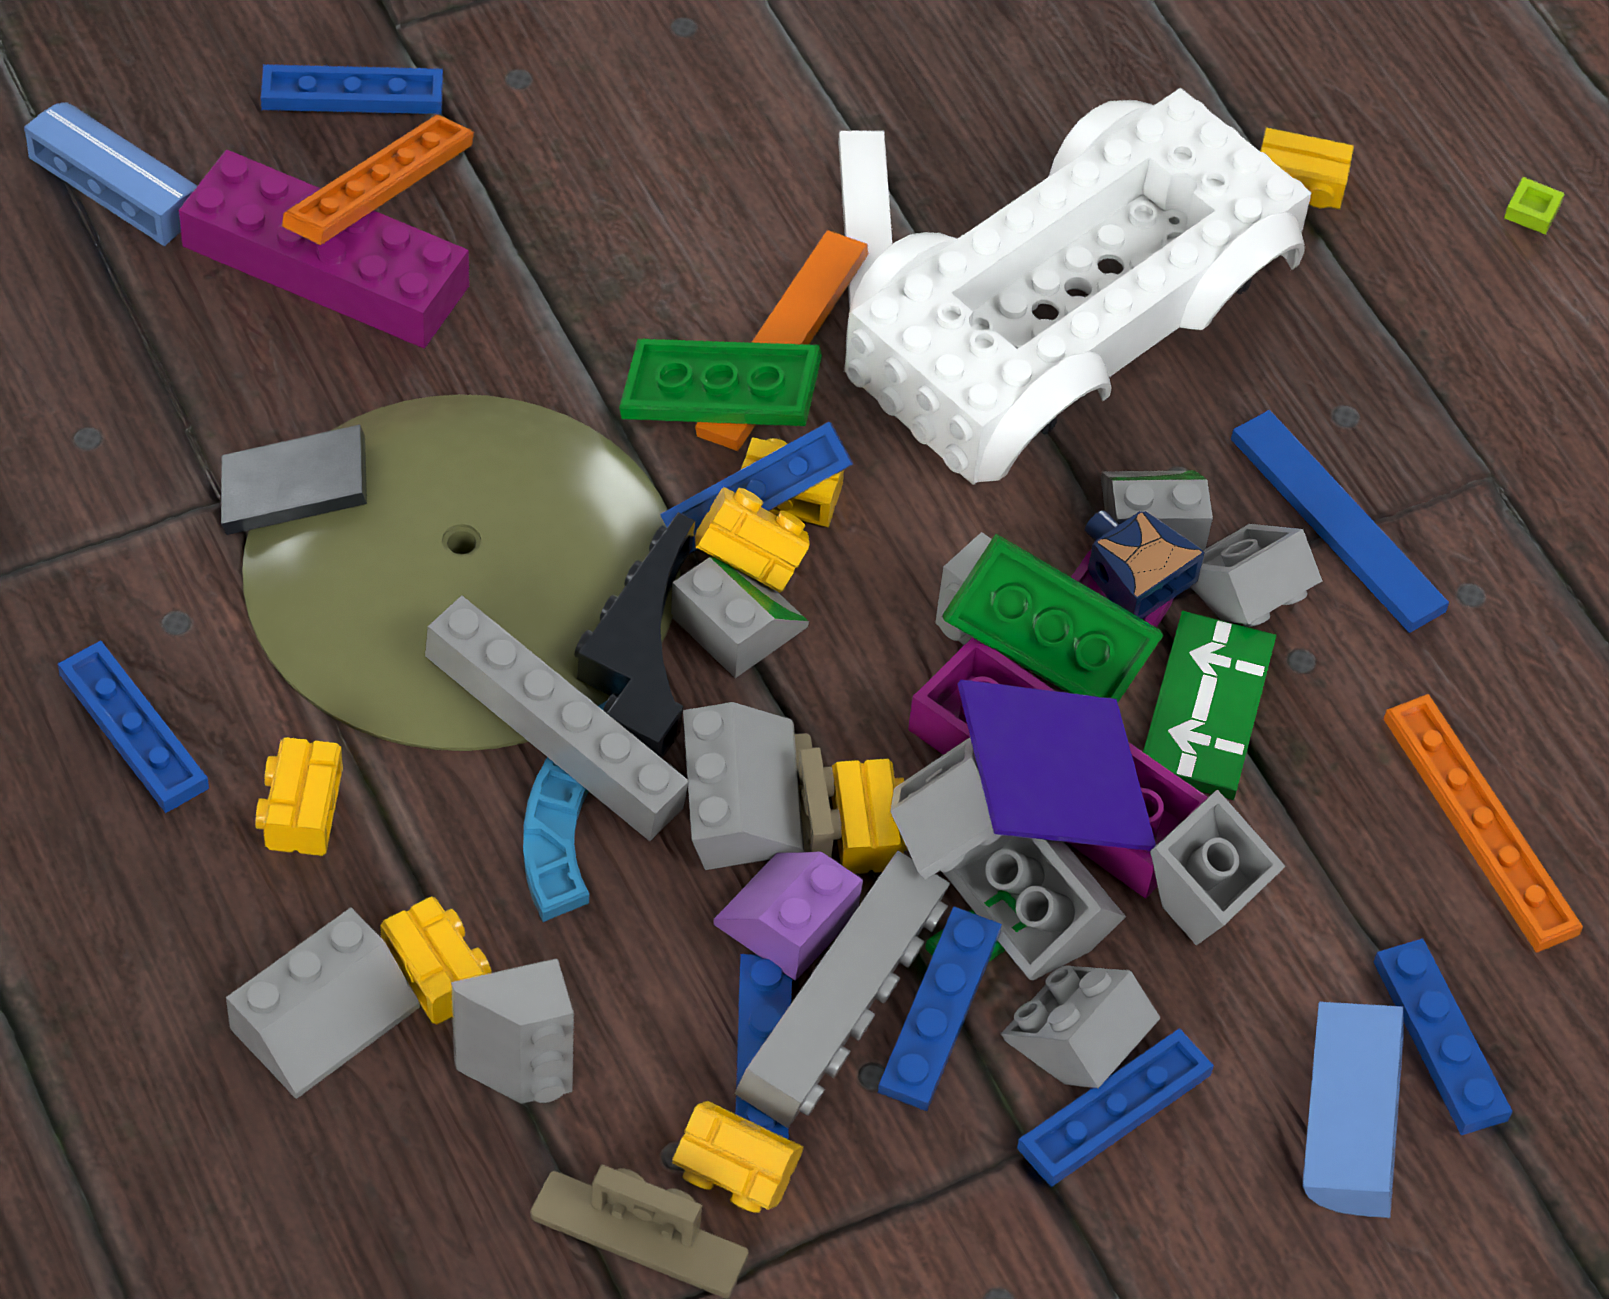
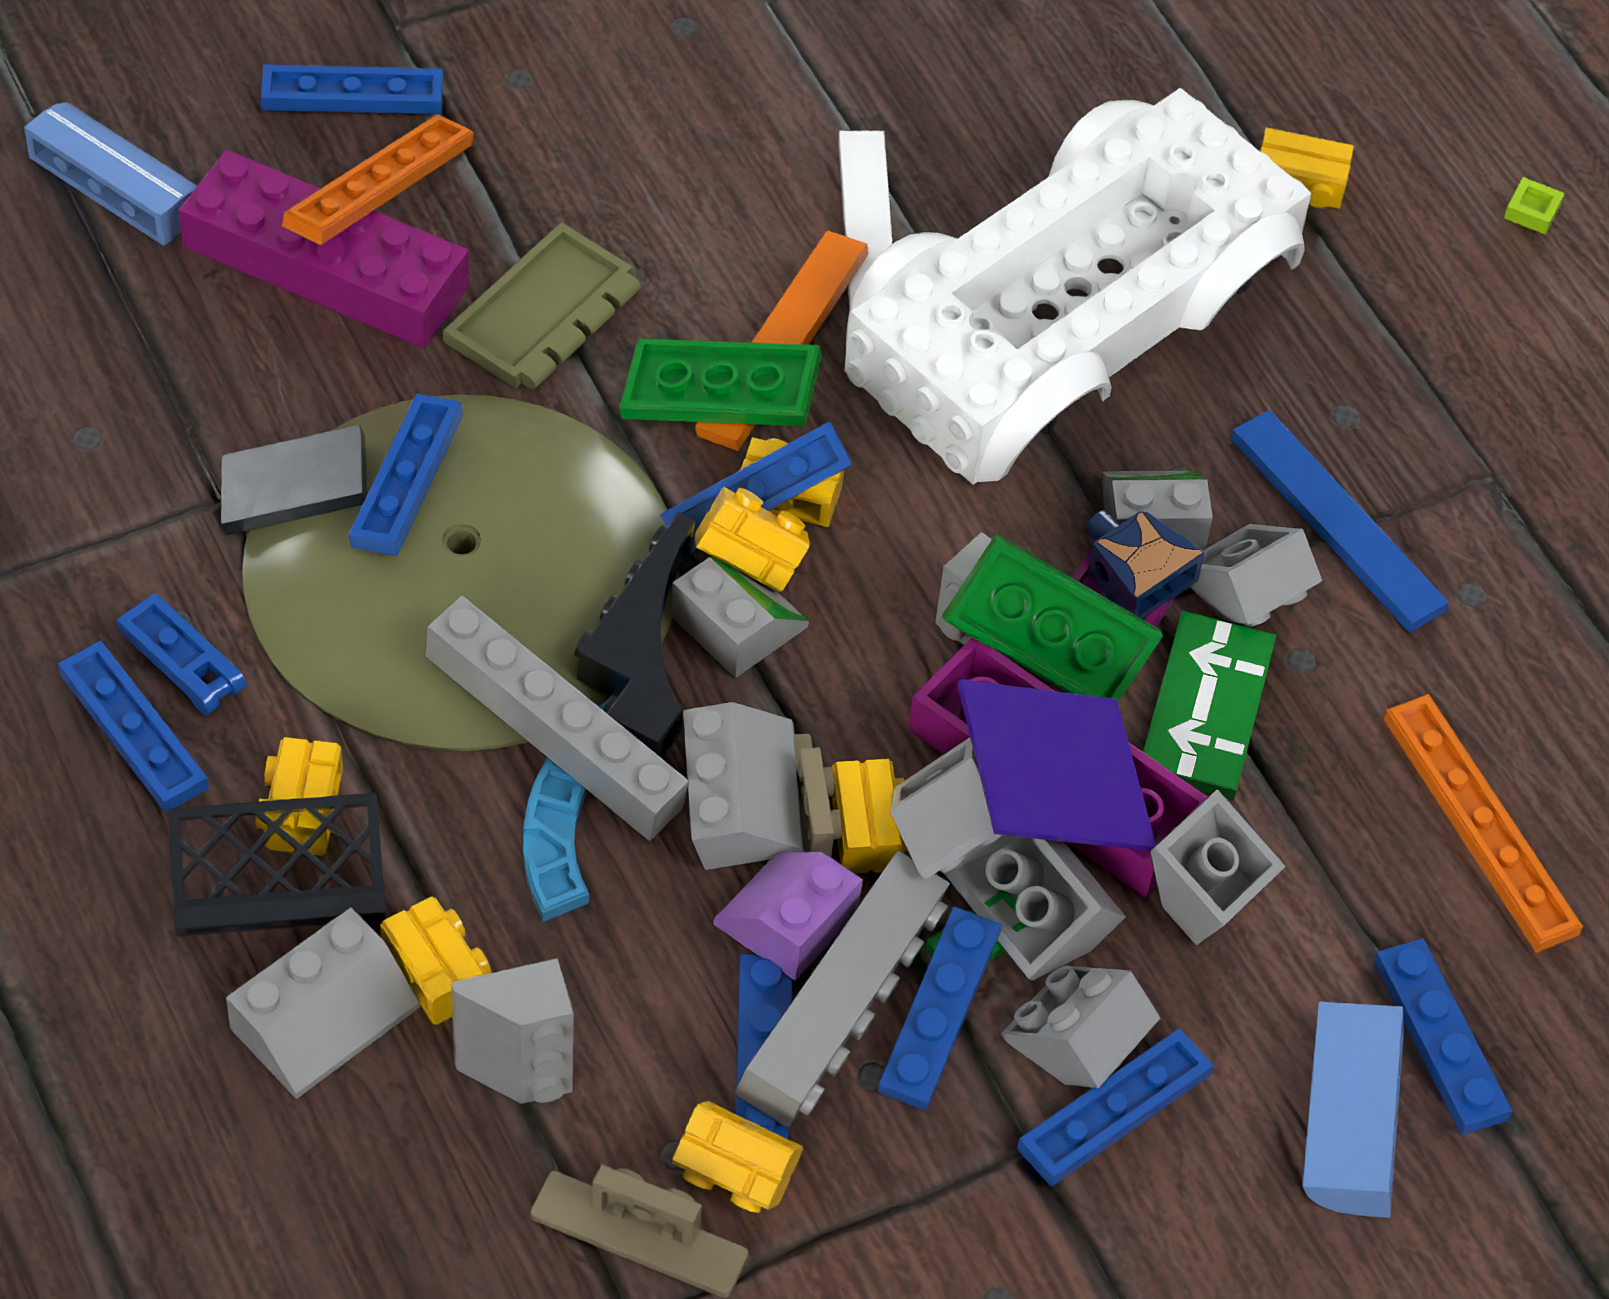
(180, 653): none -> blue plate
(277, 909): none -> black fence
(406, 475): none -> blue plate
(543, 308): none -> olive hinge

